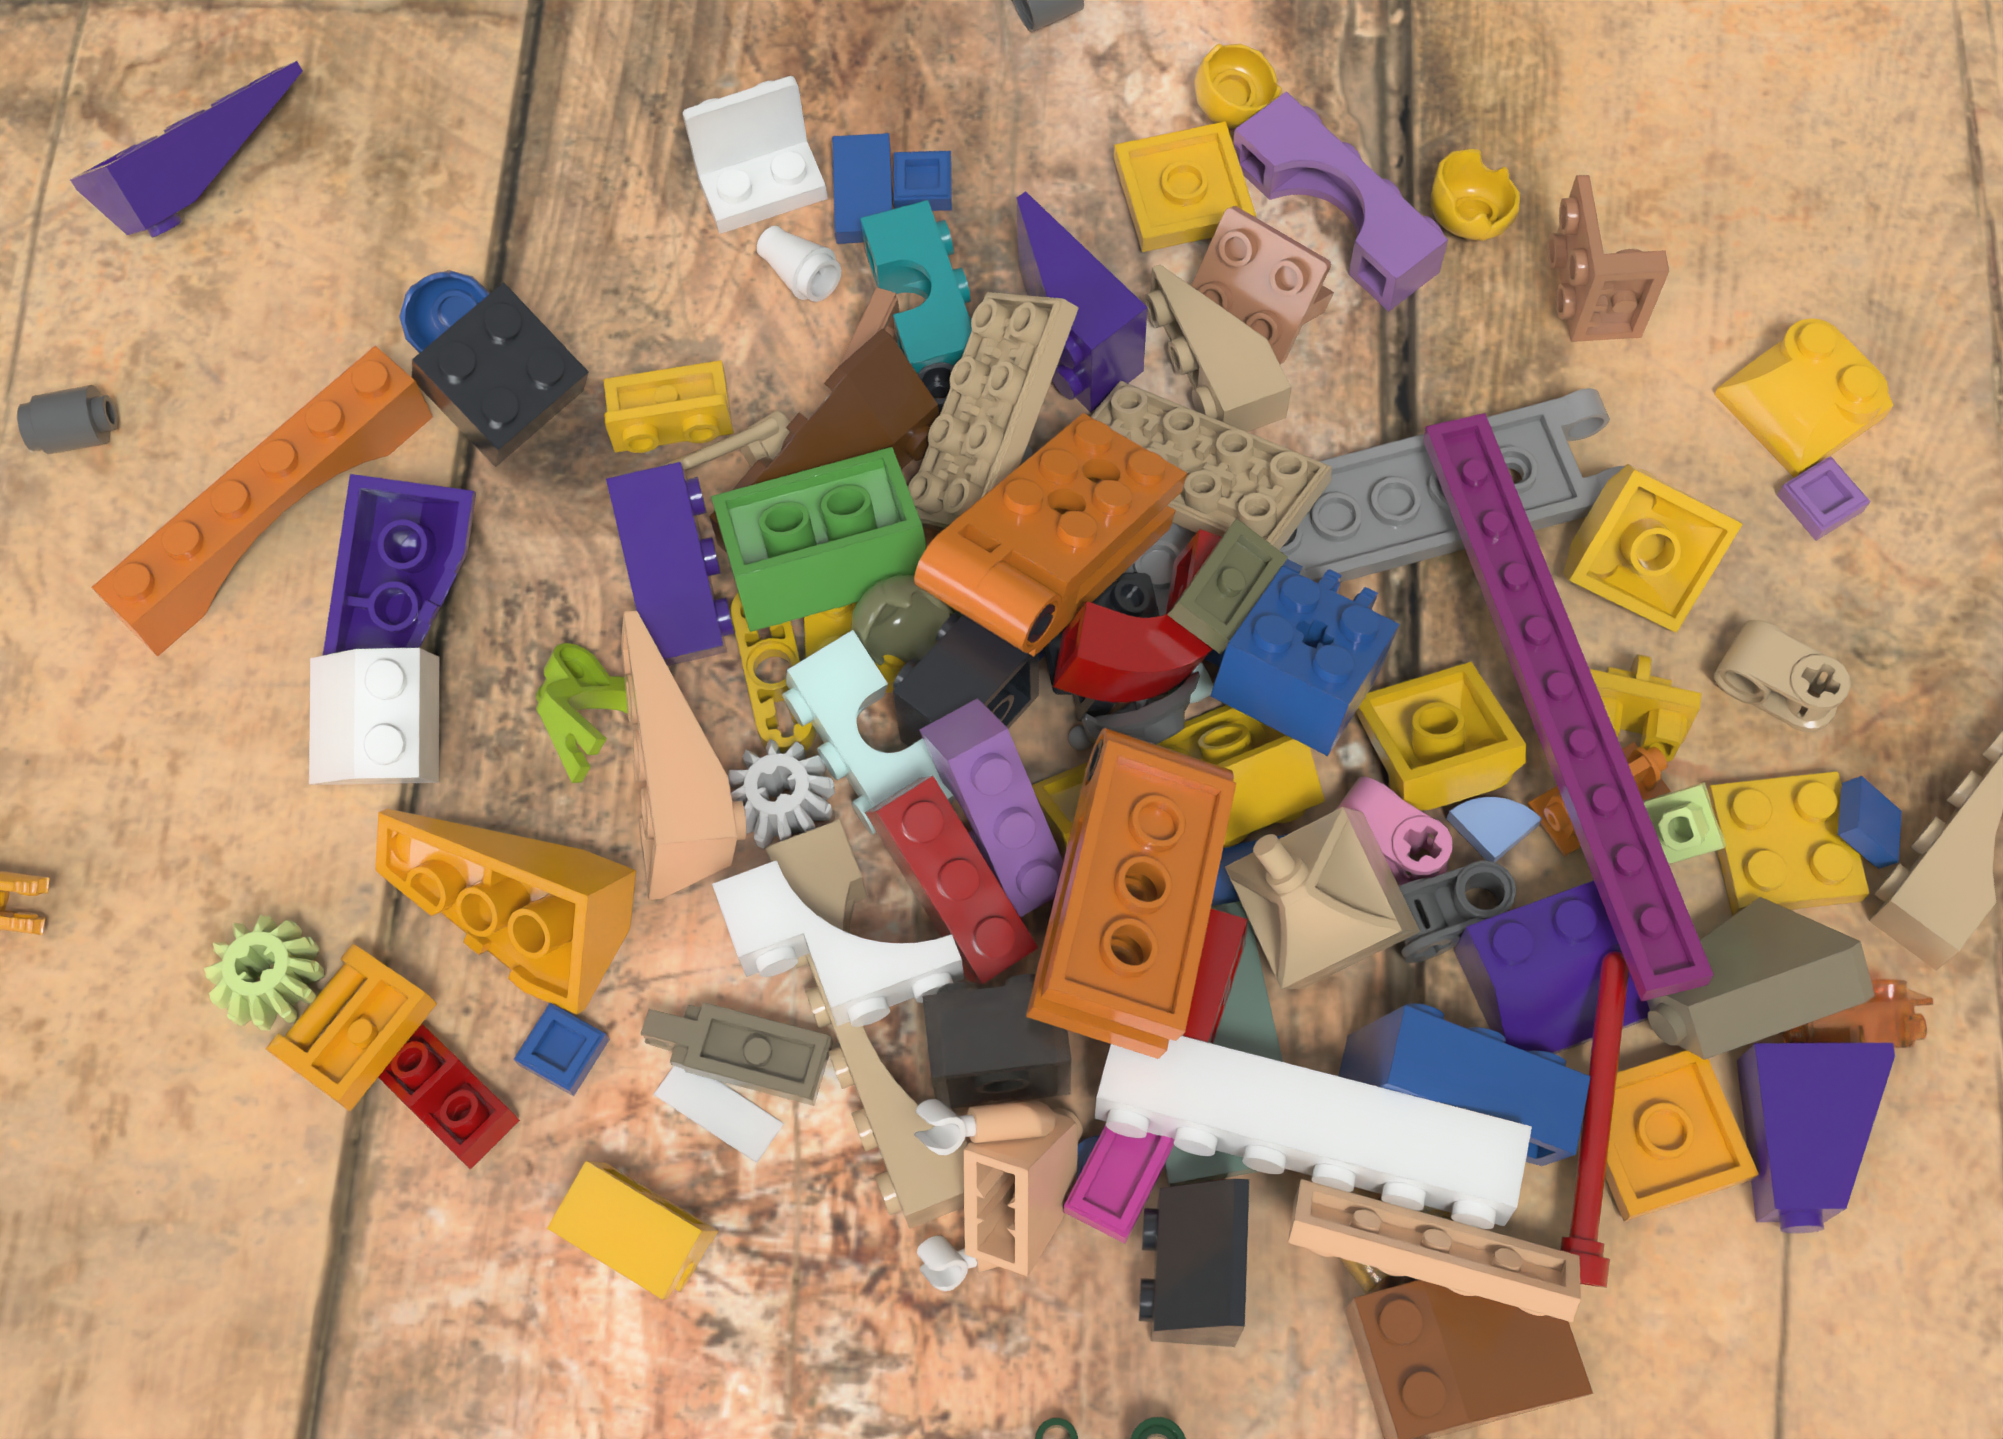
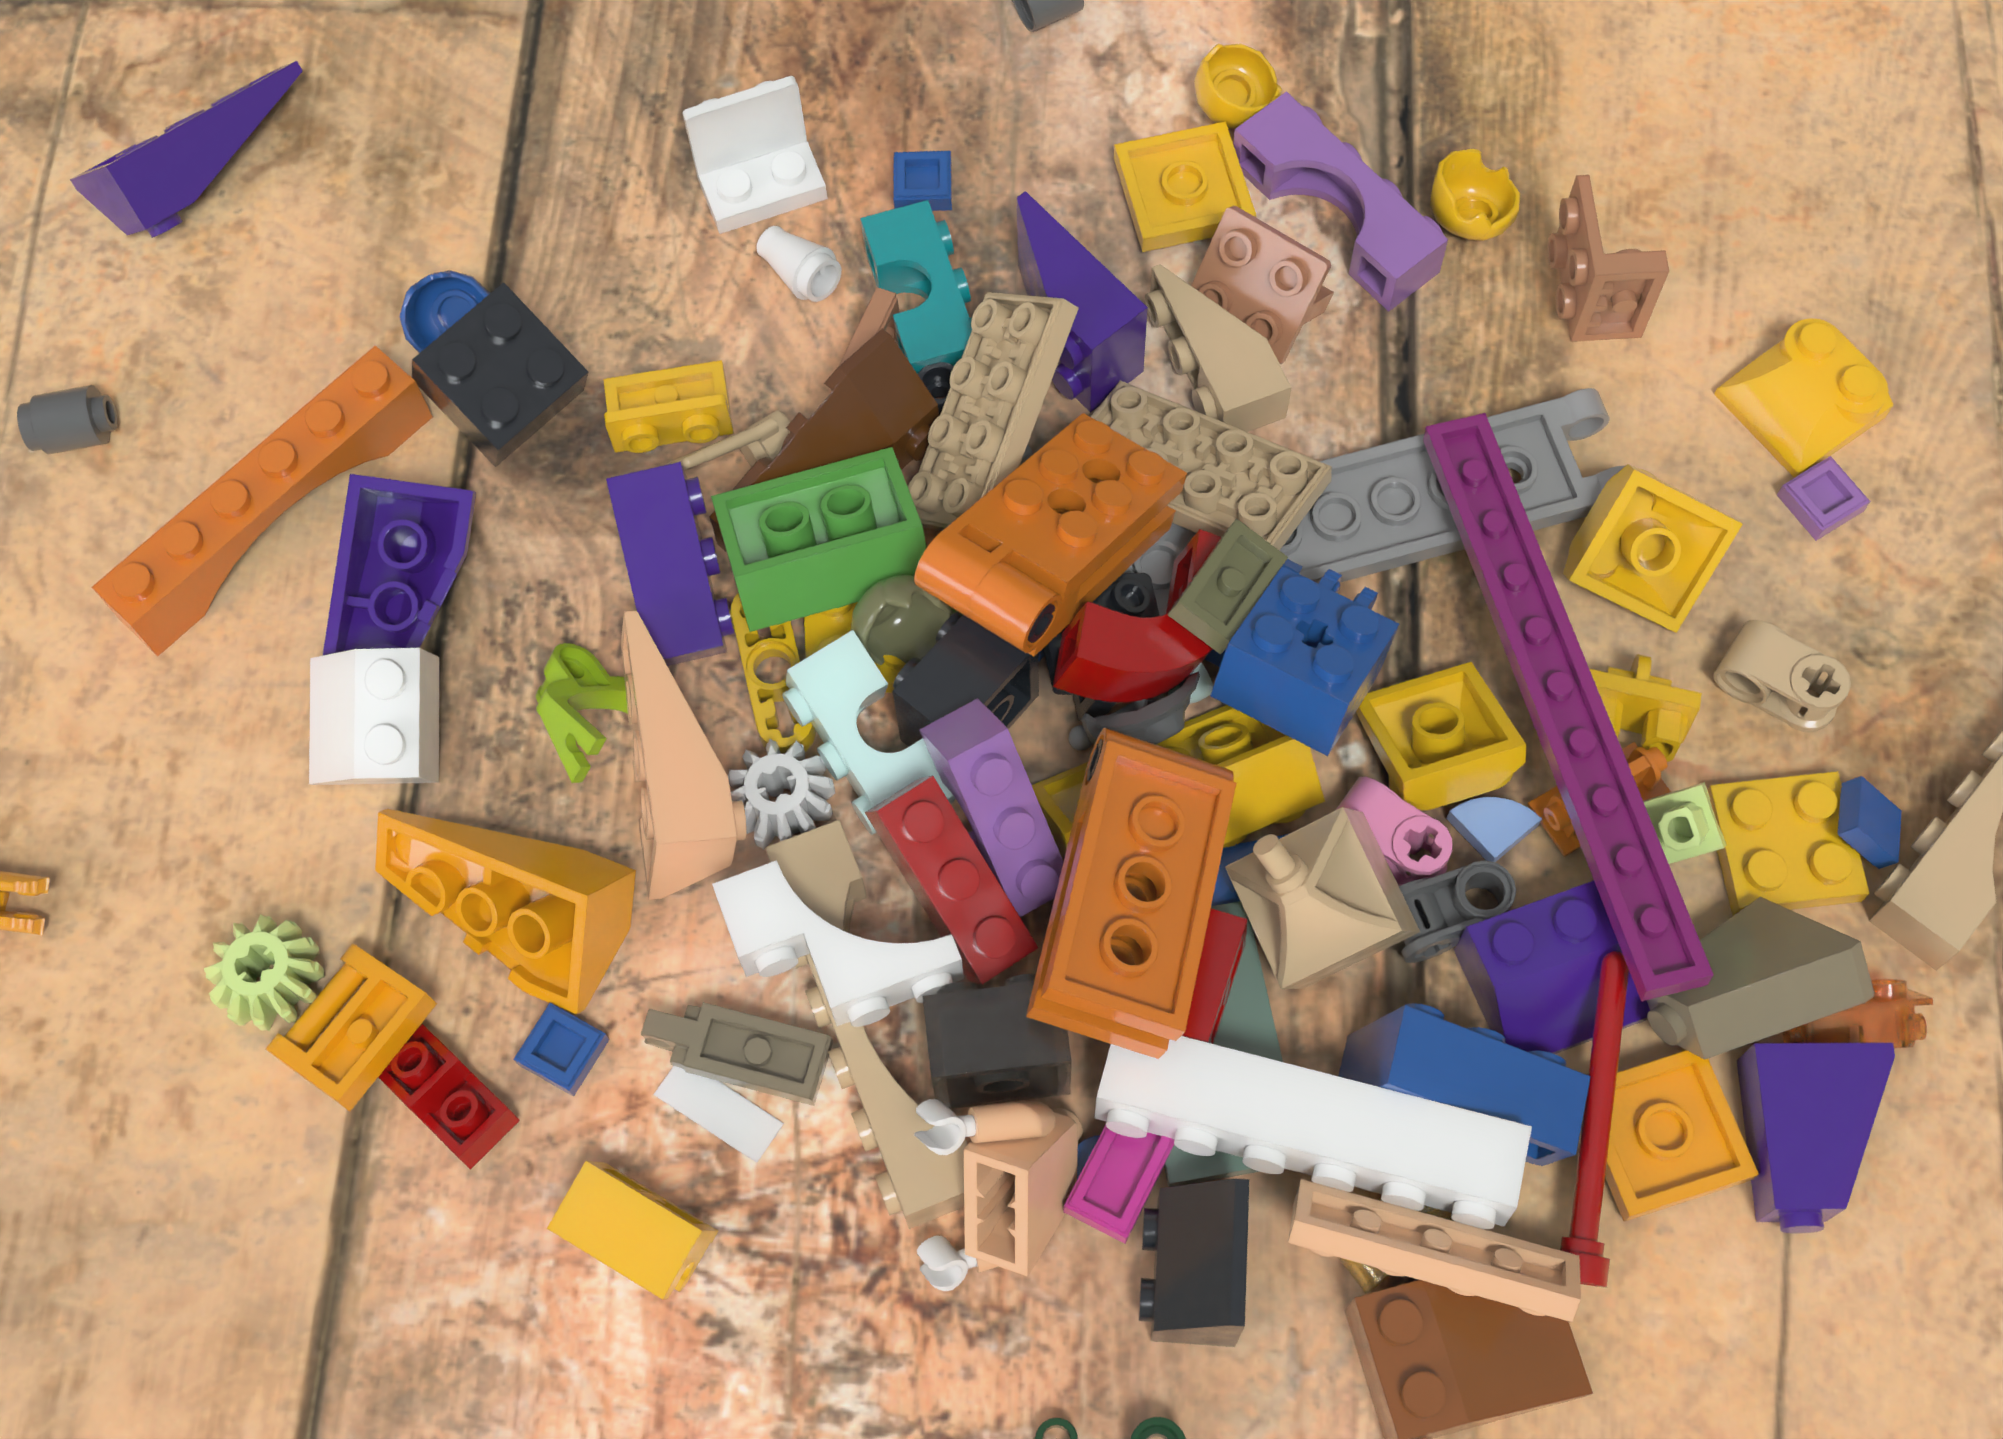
(860, 182): blue tile -> none

